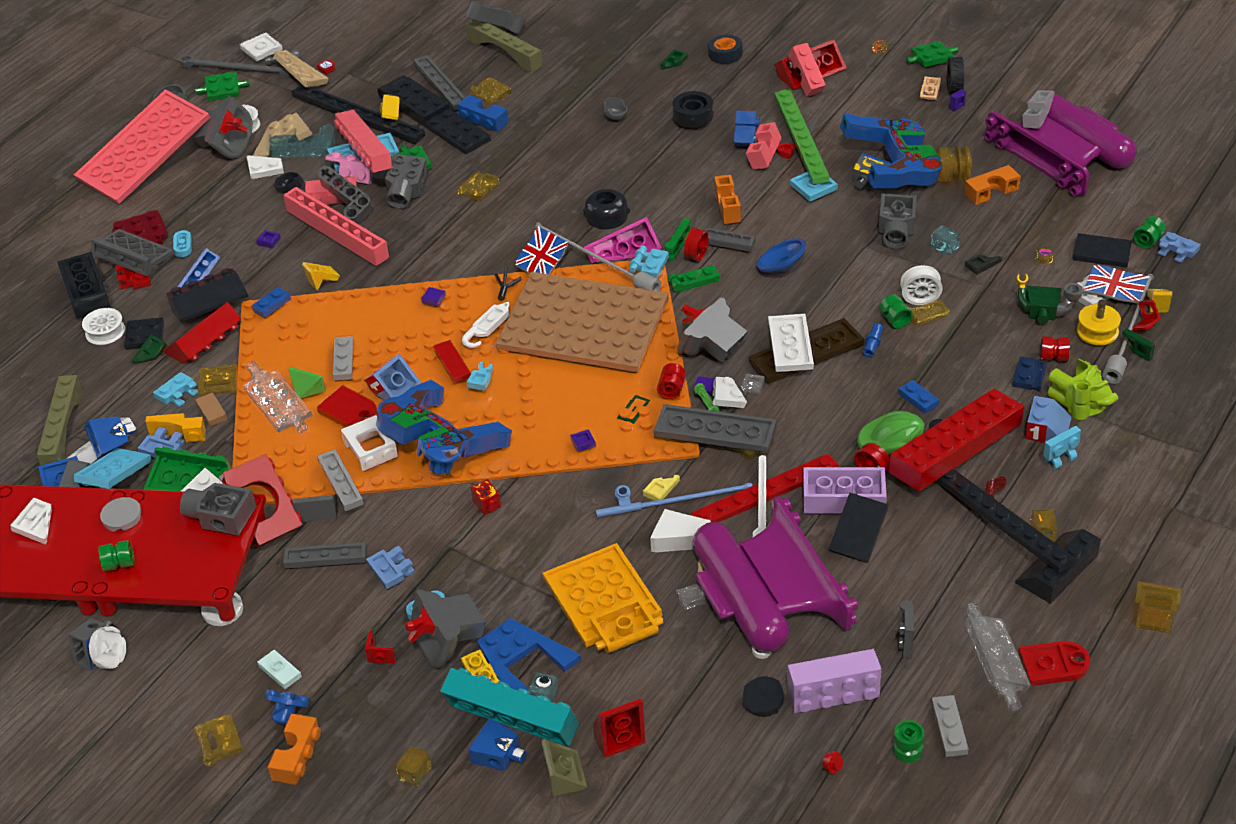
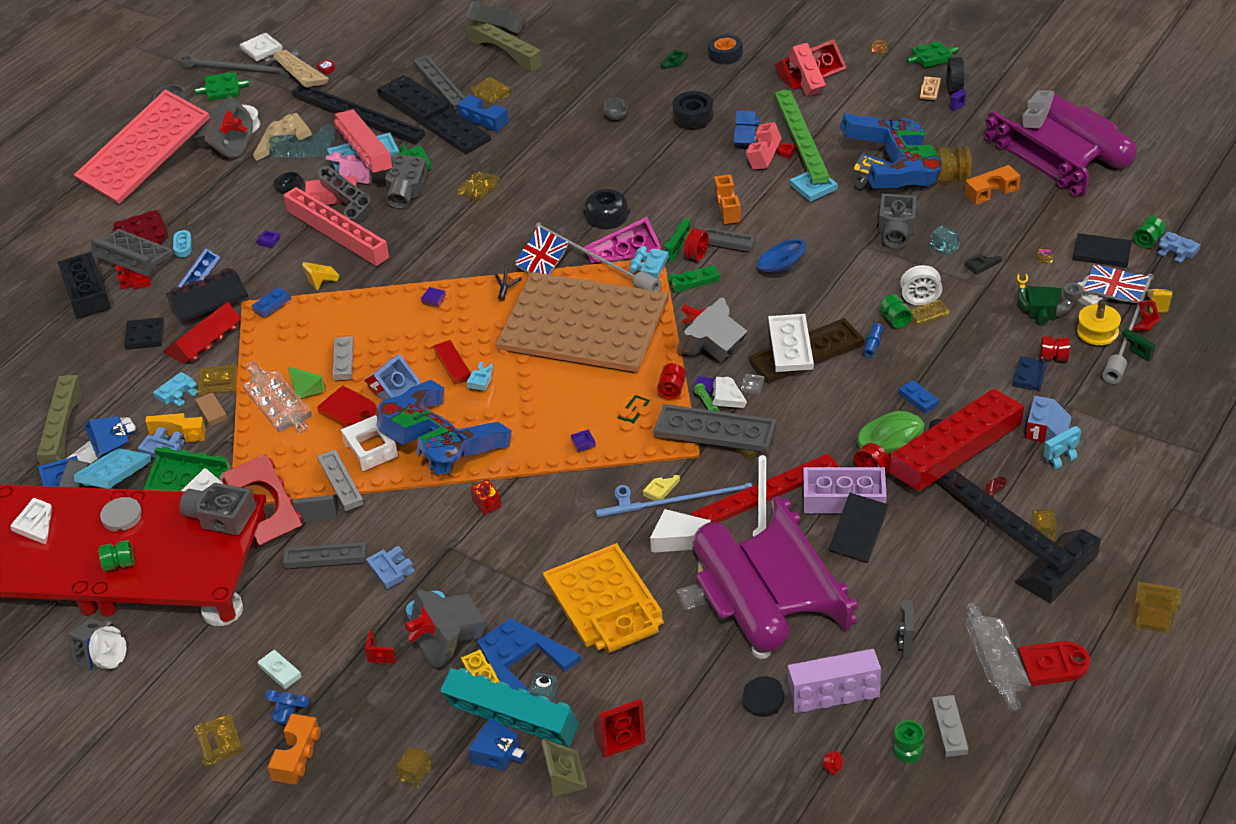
(103, 326): white wheel -> none
(150, 350): dark green tile -> none
(264, 166): white wing -> none
(390, 107): yellow slope -> none
(486, 324): white plate -> none
(1082, 394): lime helmet -> none

